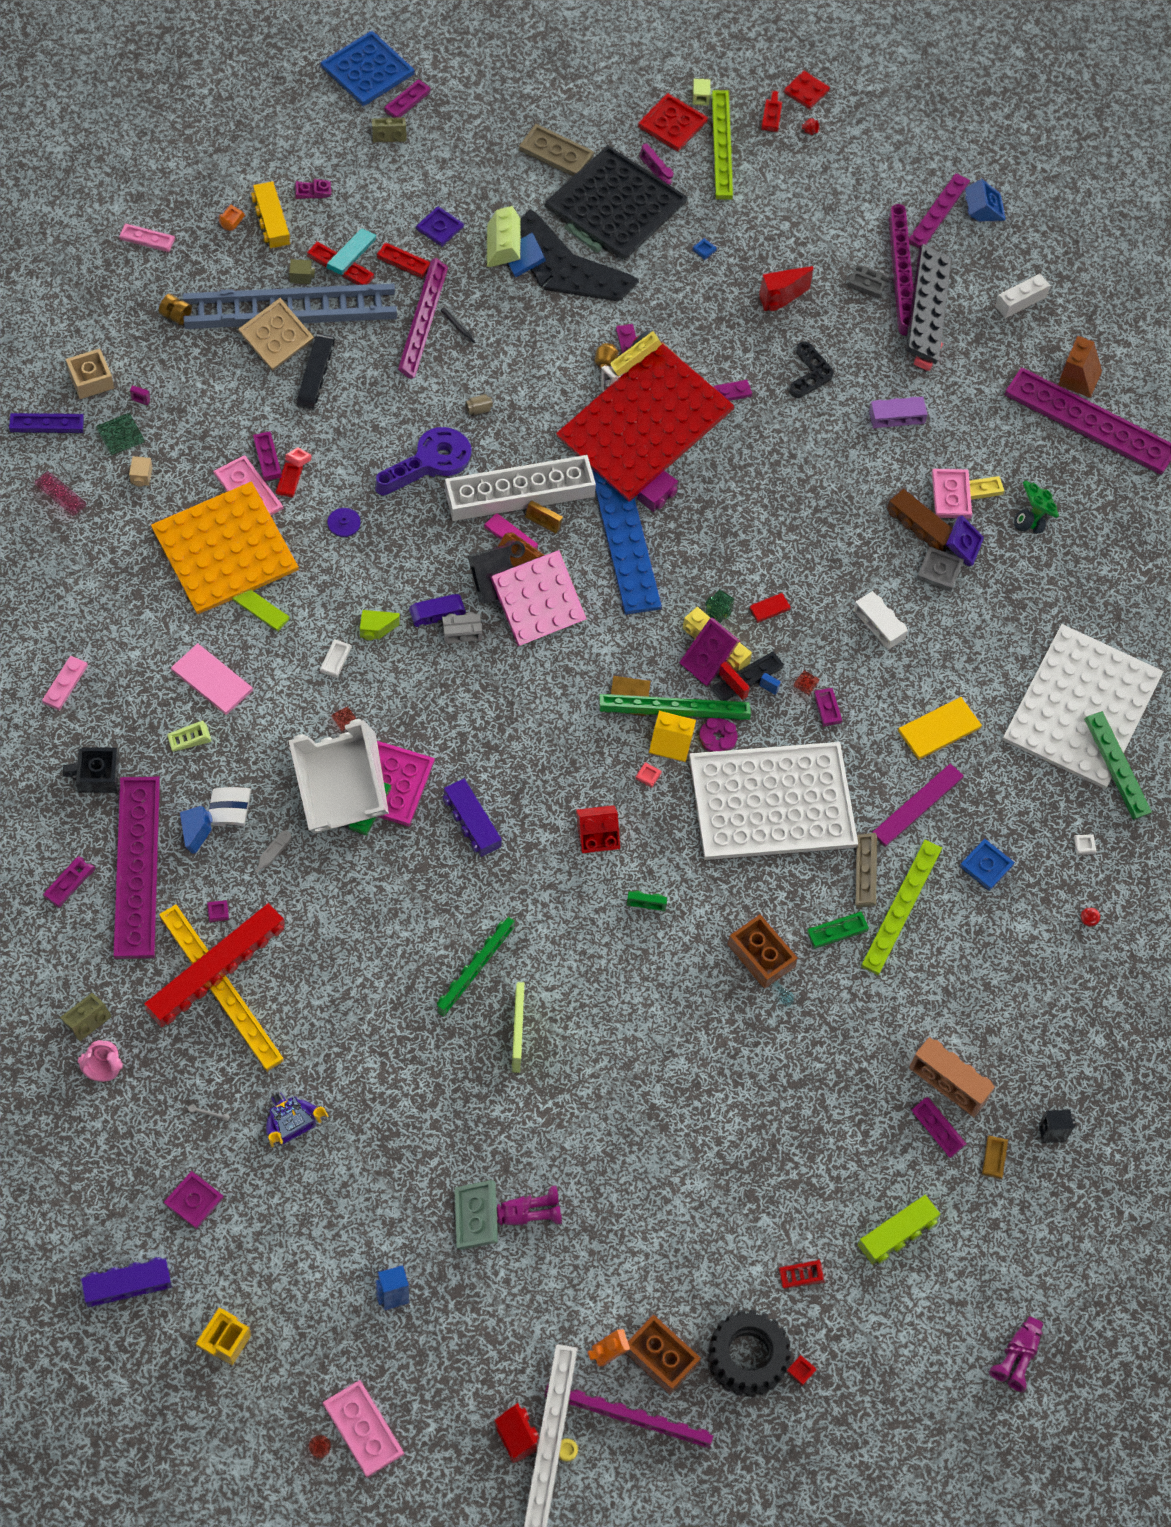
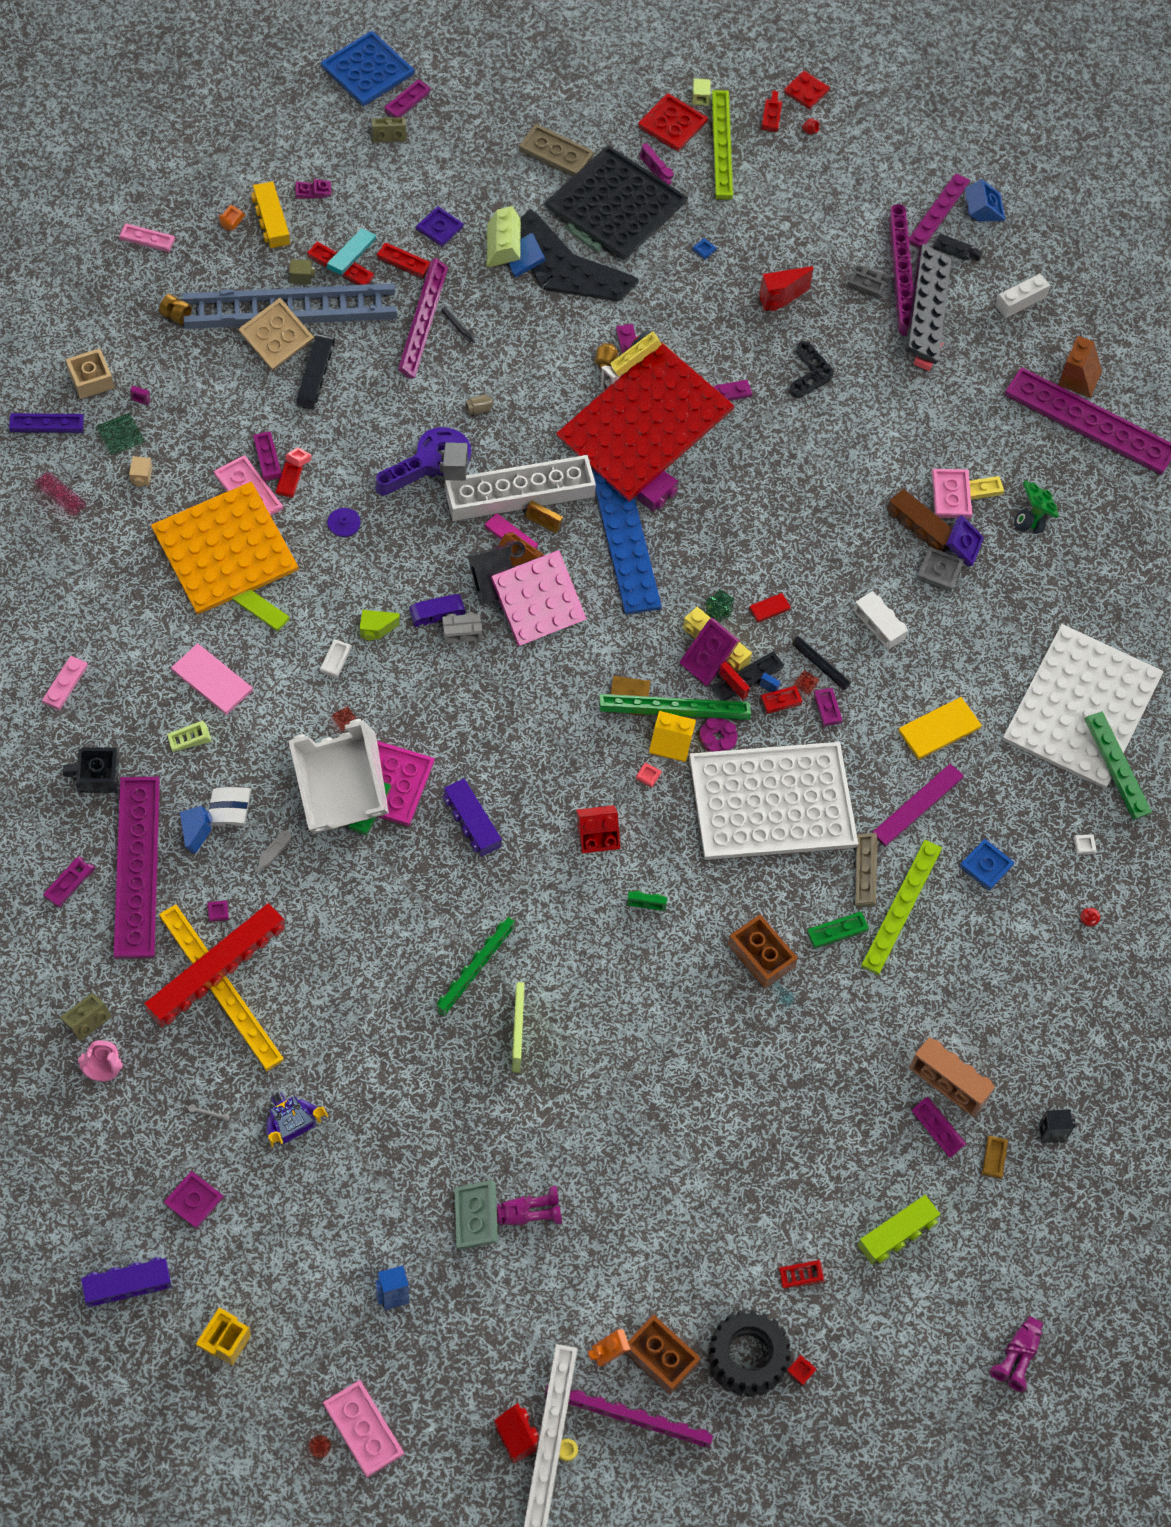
(454, 461): none -> brick
(781, 699): none -> red plate
(821, 663): none -> black axle
(898, 412): medium lavender brick -> none
(957, 248): none -> black hinge

